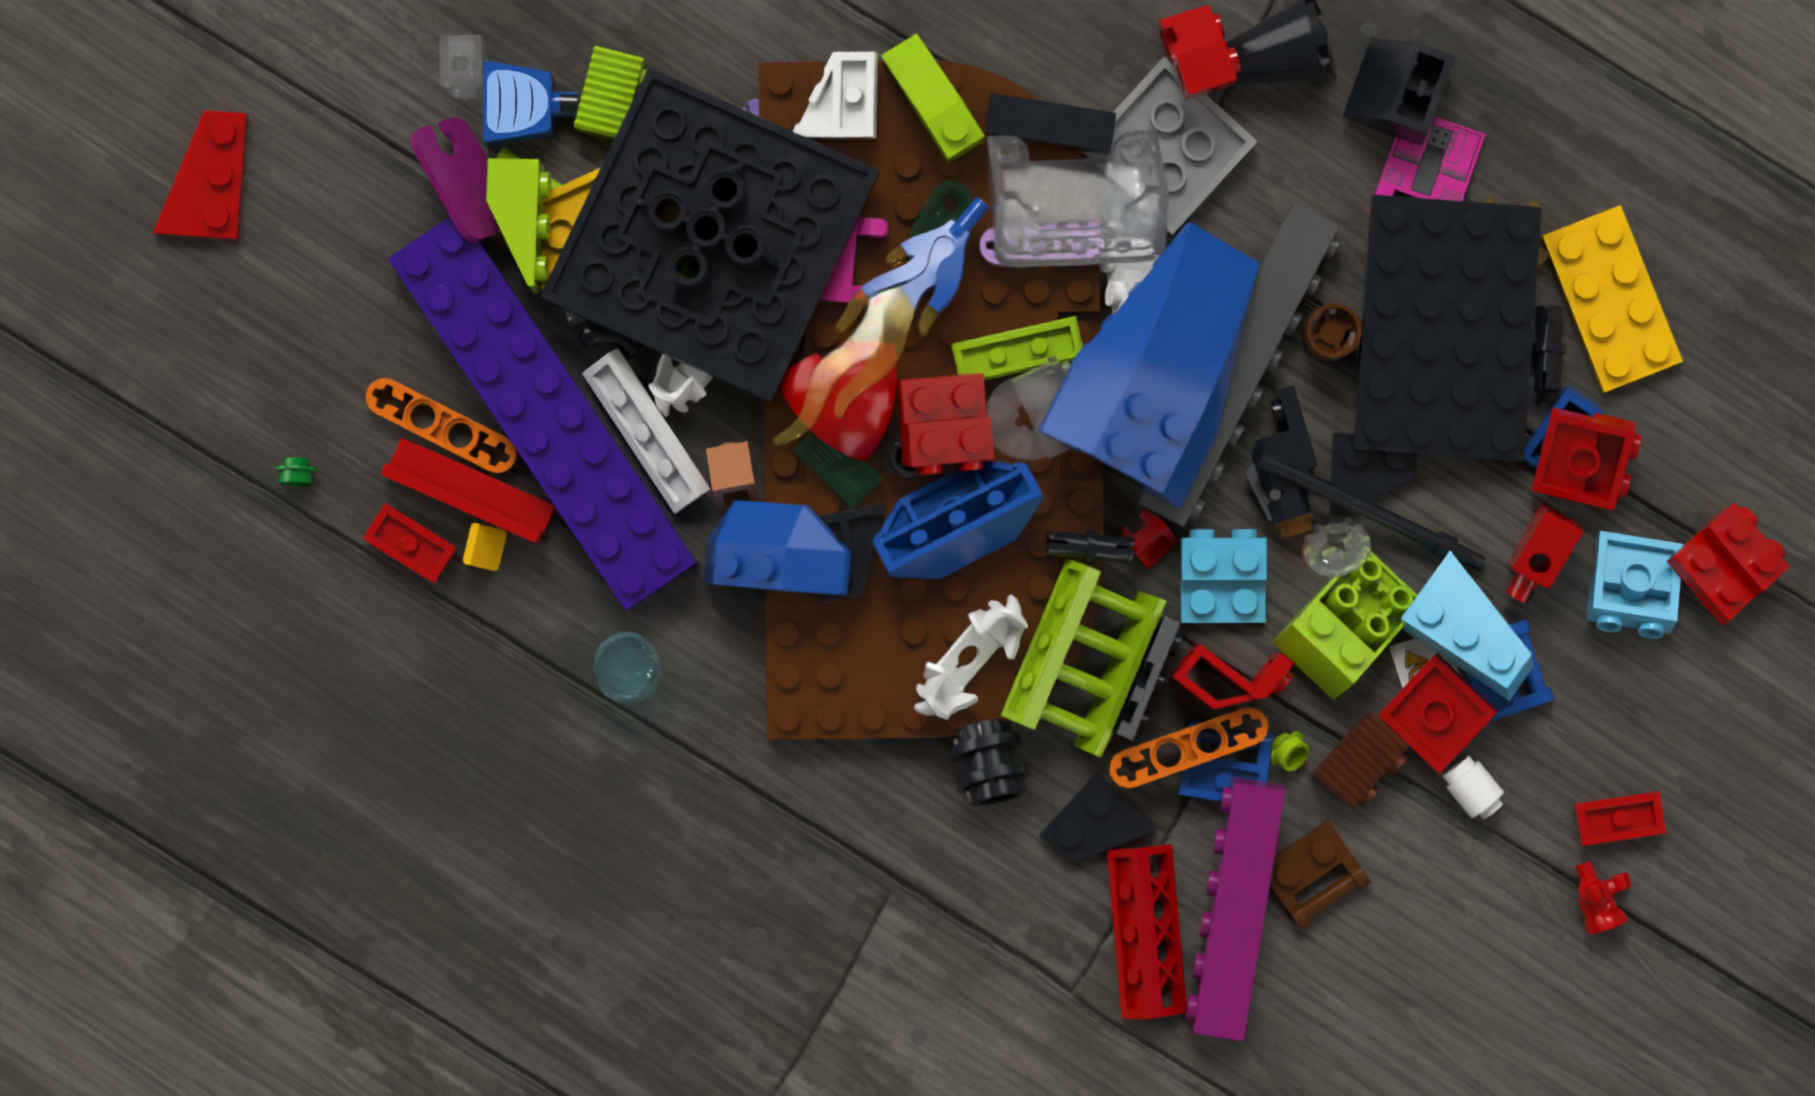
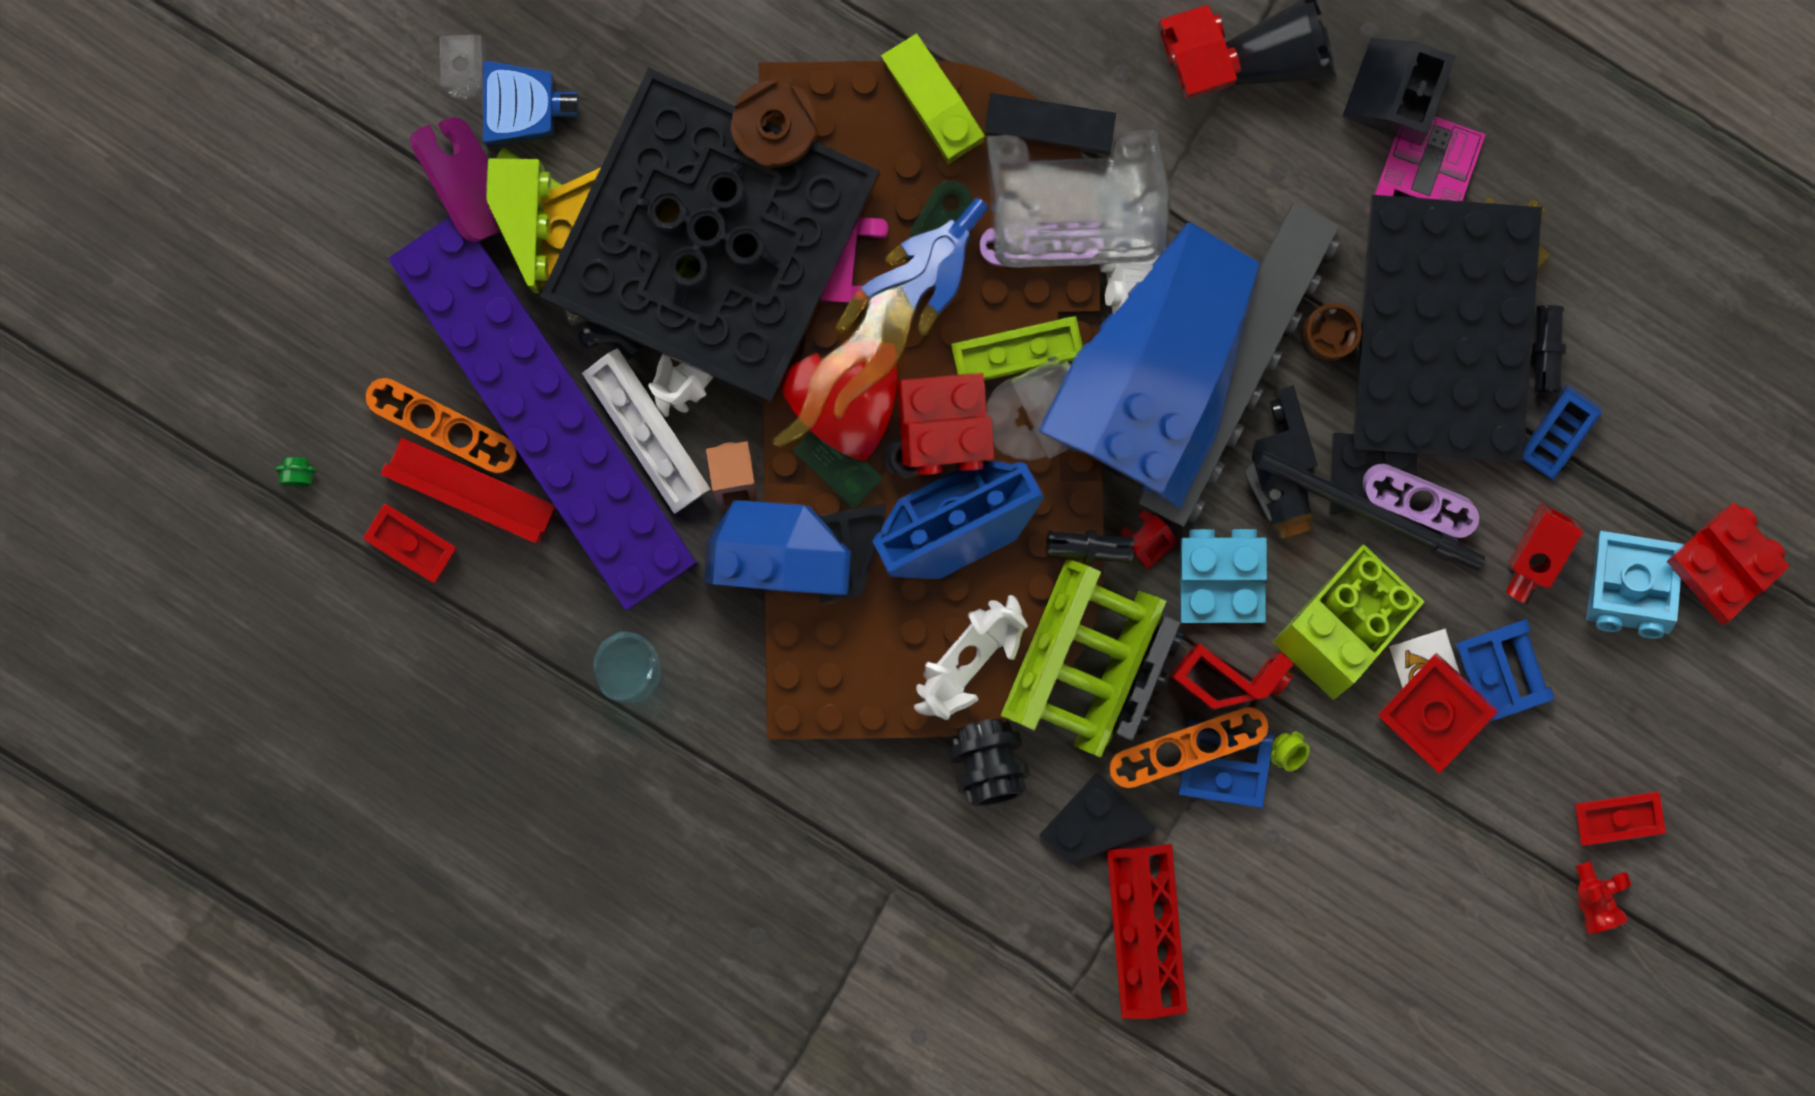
(209, 182): red wing -> none
(484, 547): yellow slope -> none
(608, 92): lime brick -> none
(797, 132): none -> reddish brown plate
(844, 99): white wing -> none
(1194, 137): light grey plate -> none
(1237, 908): magenta brick -> none
(1306, 862): reddish brown plate -> none
(1332, 561): clear gear -> none
(1361, 760): copper brick -> none
(1453, 501): none -> lavender beam
(1467, 630): medium azure wedge -> none
(1473, 788): white brick -> none
(1586, 458): red plate -> none
(1611, 299): yellow plate -> none

